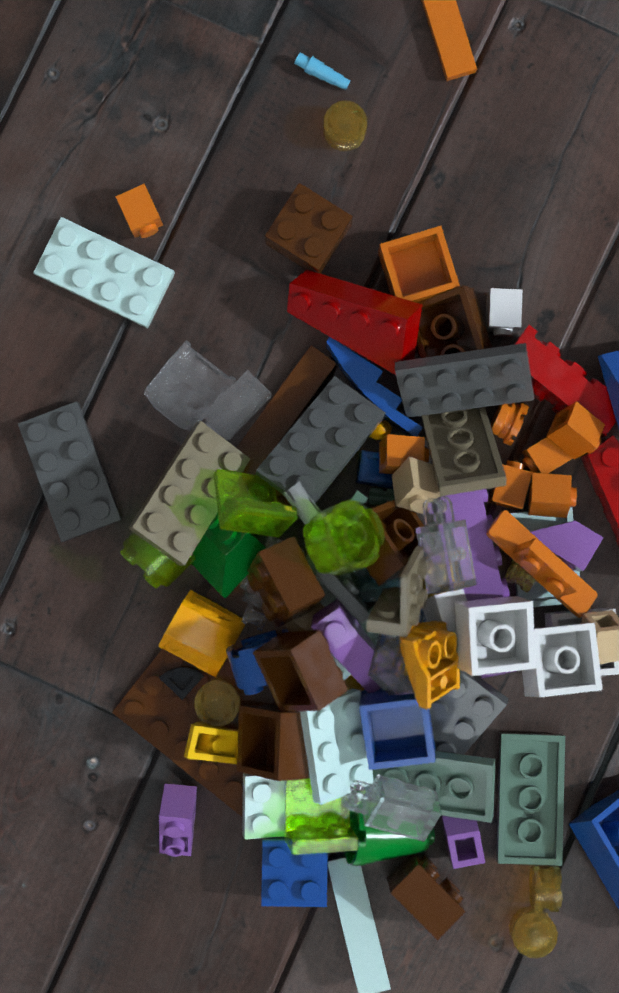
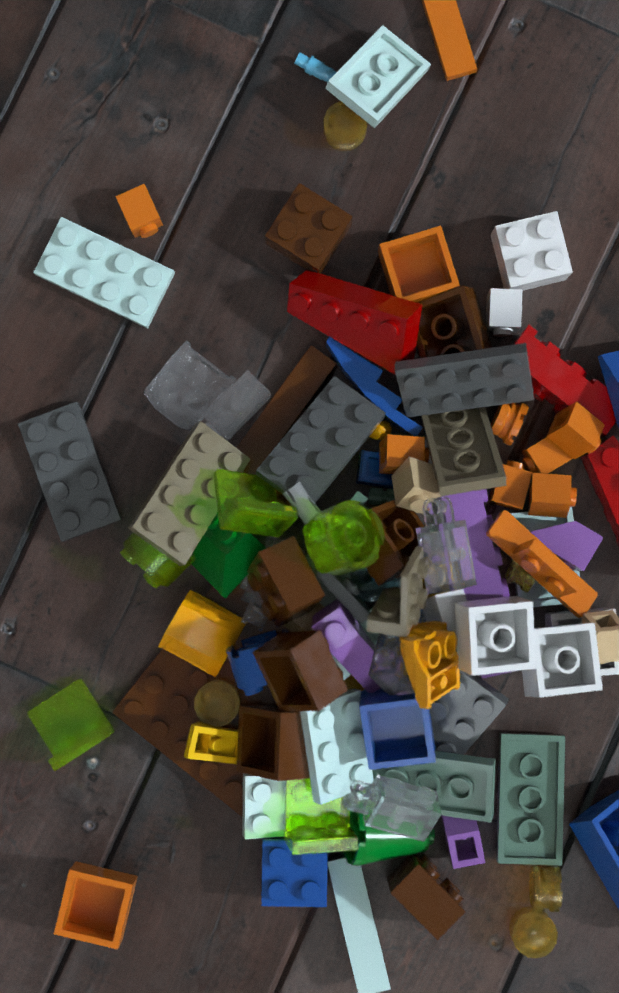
(70, 723): none -> clear neon green bracket
(95, 905): none -> orange piece
(177, 820): medium lavender slope -> none
(182, 680): black tile -> none
(378, 76): none -> light aqua plate
(531, 252): none -> white brick

